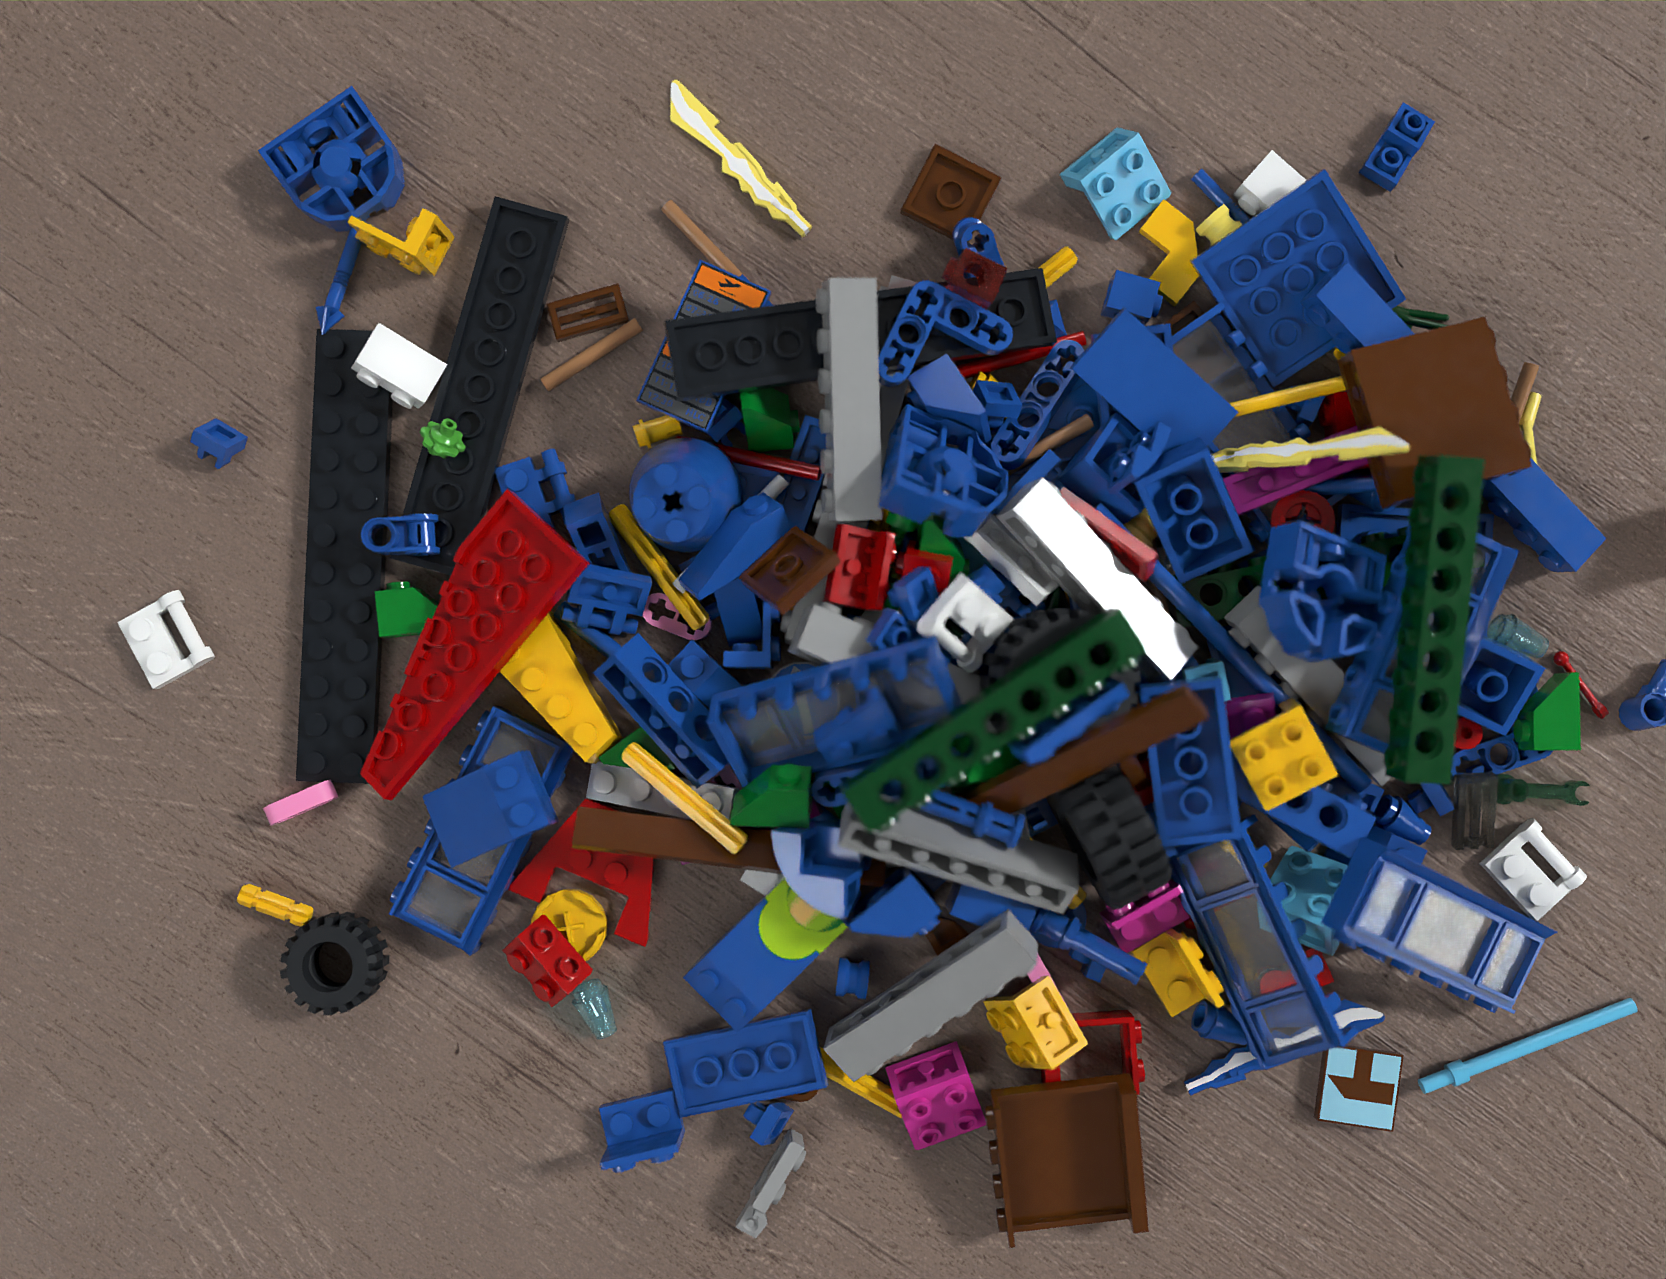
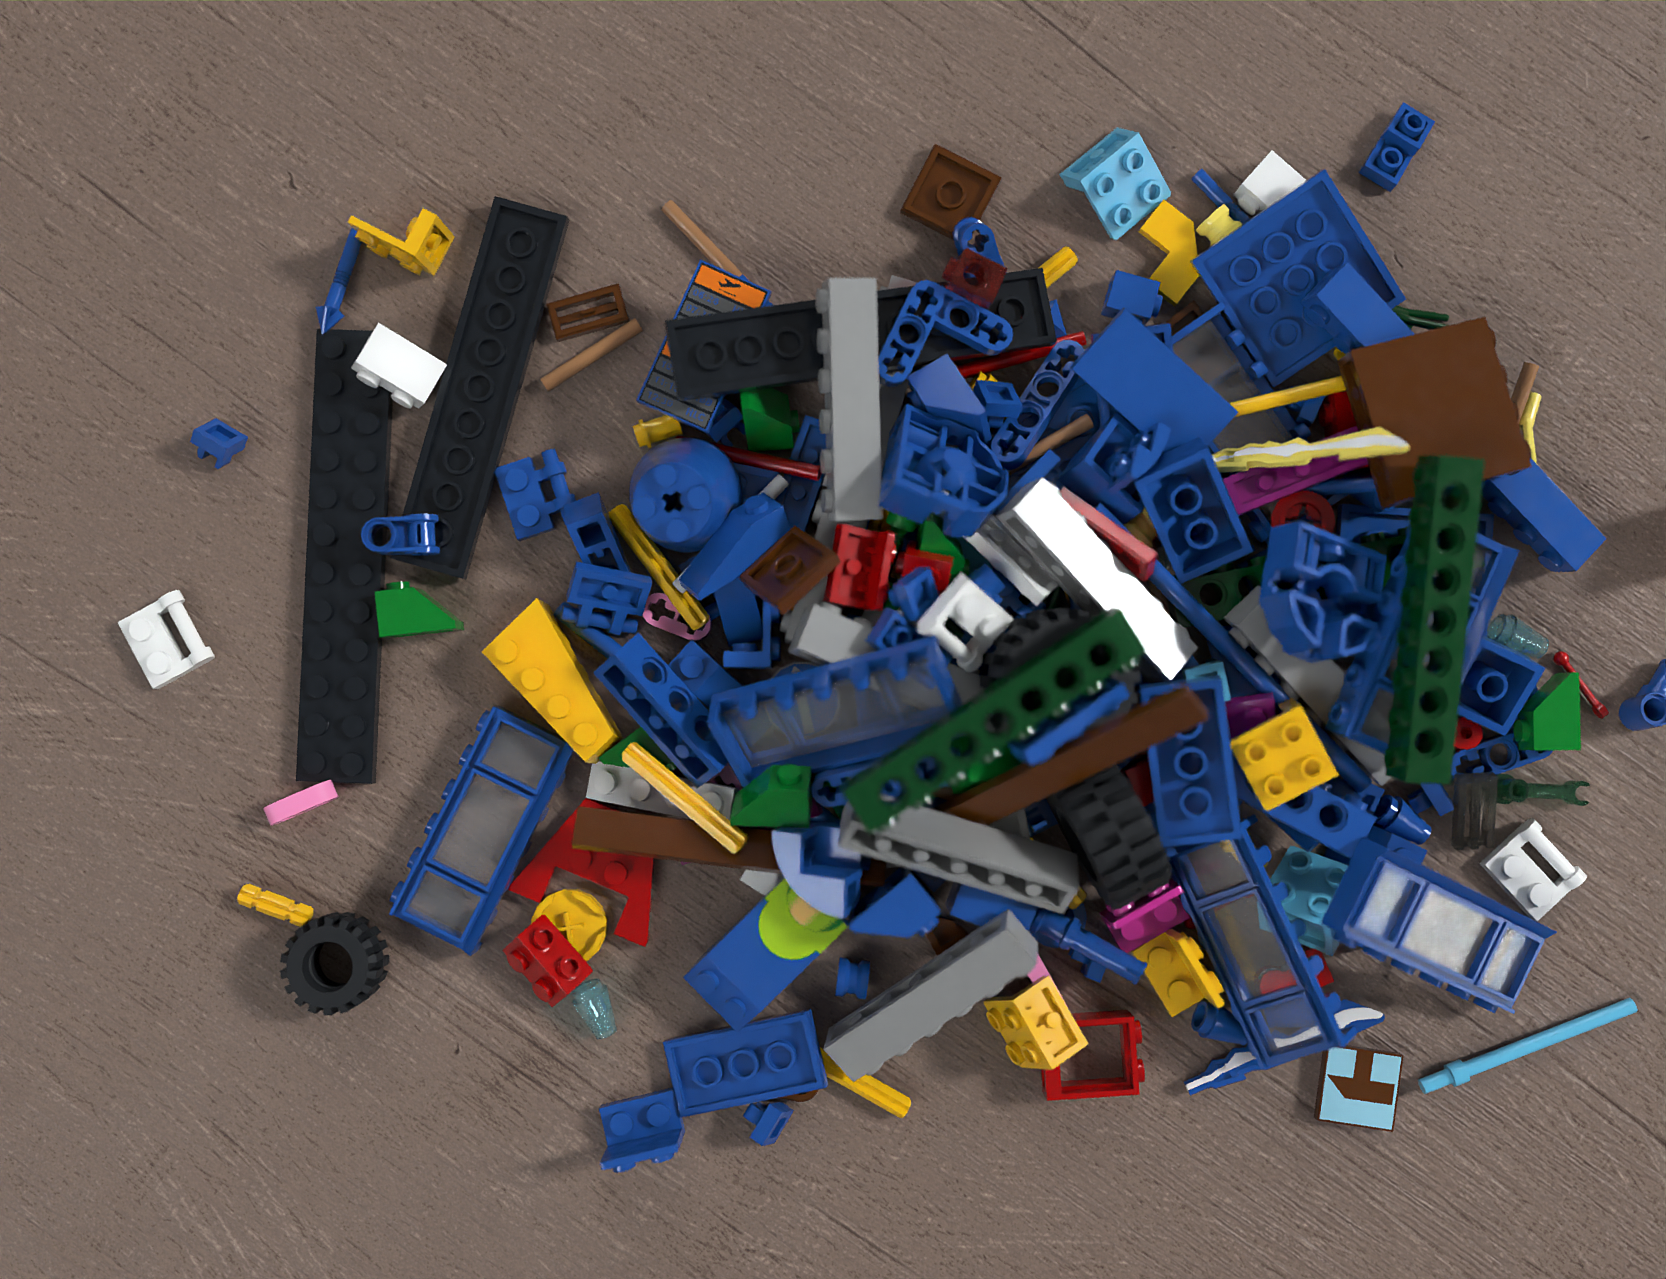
(333, 162): blue connector -> none
(442, 438): bright green plant -> none
(490, 808): blue slope -> none
(497, 595): red wing -> none
(737, 162): light yellow sword -> none
(771, 1183): light grey hinge -> none
(858, 730): blue wing -> none
(935, 1096): dark pink bracket -> none
(984, 816): blue pin -> none
(1067, 1154): reddish brown panel -> none
(1135, 773): reddish brown sticker -> none

